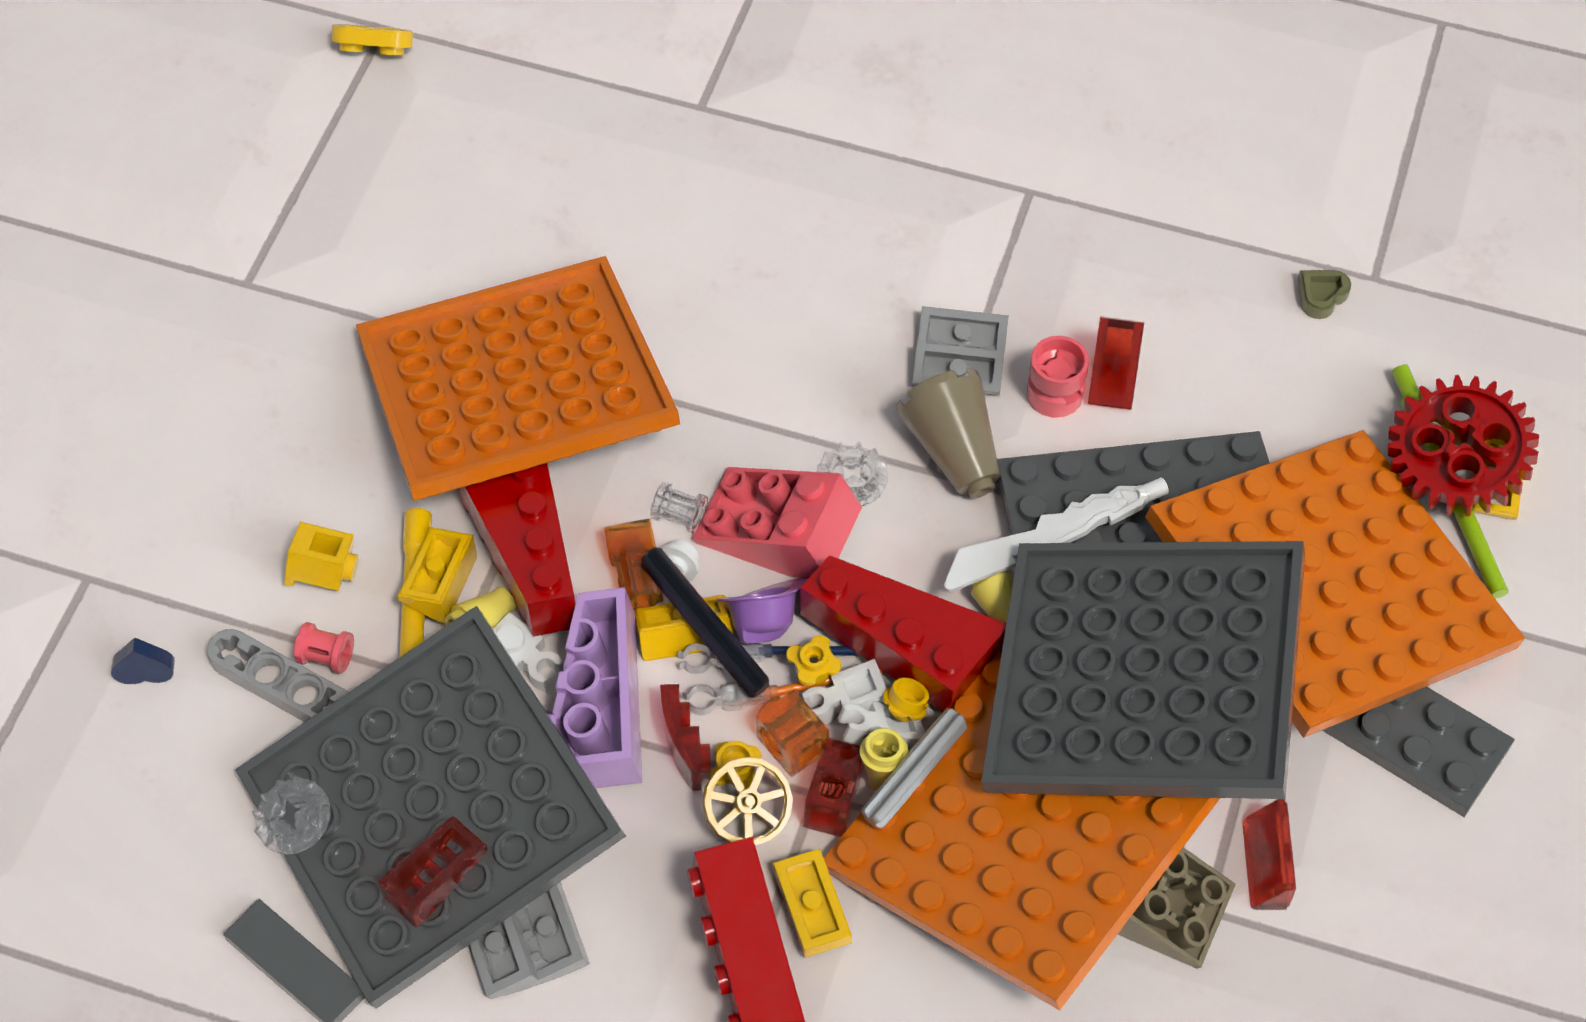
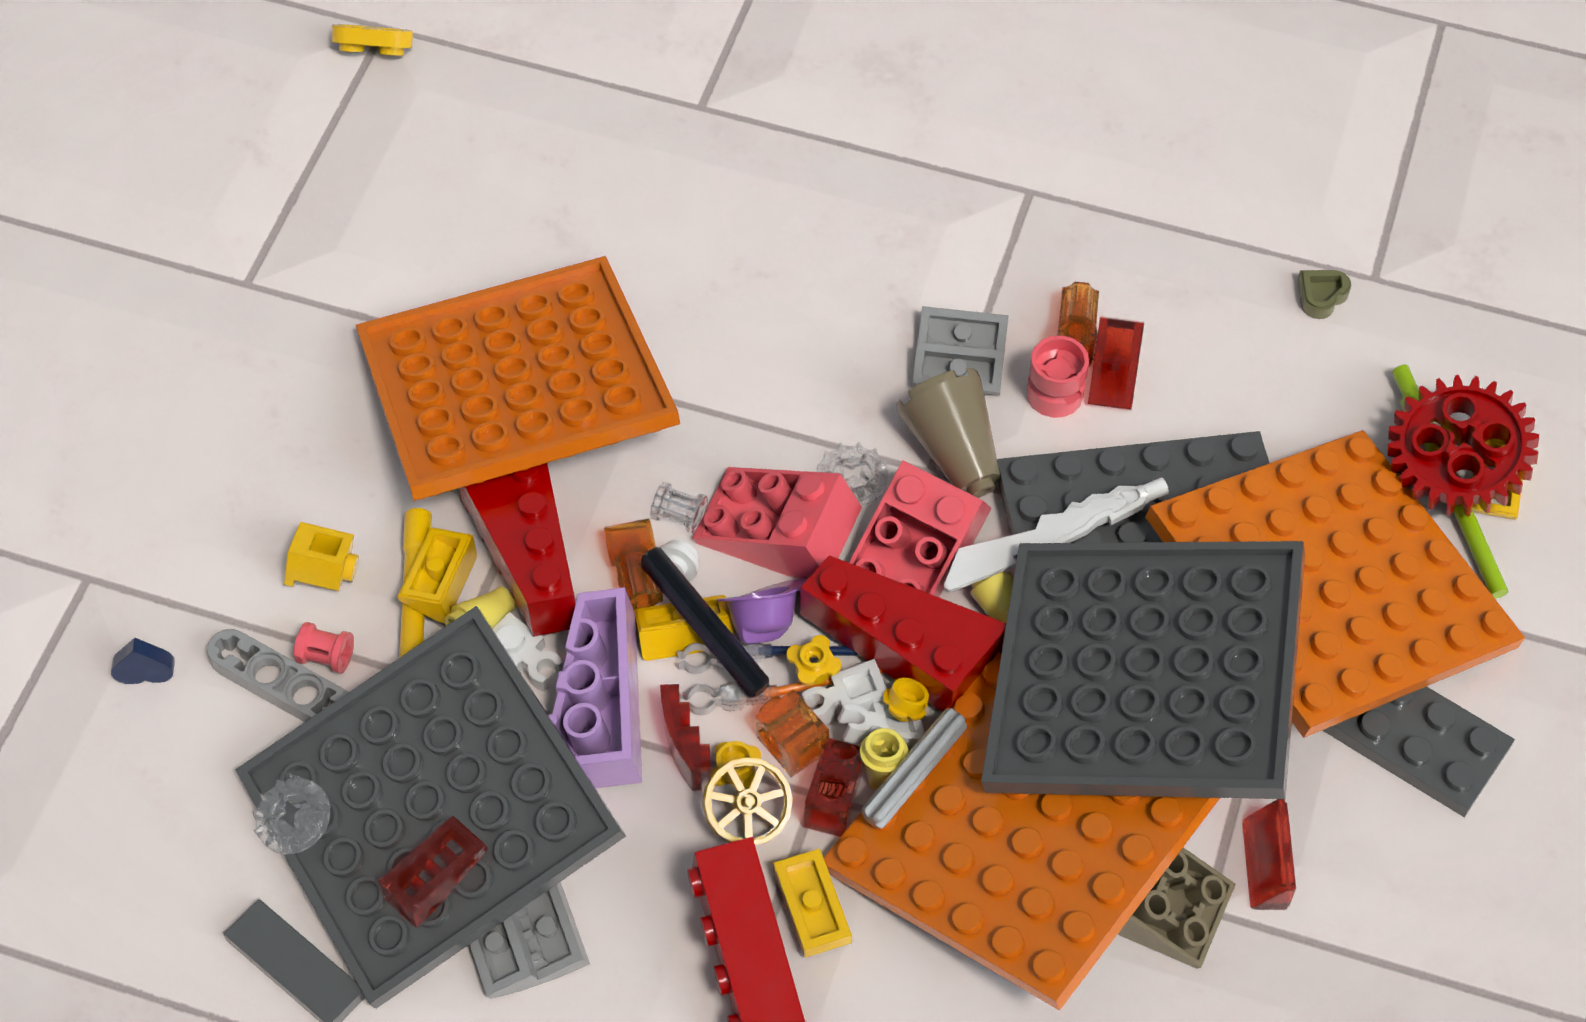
(919, 529): none -> coral slope
(1079, 315): none -> clear orange piece

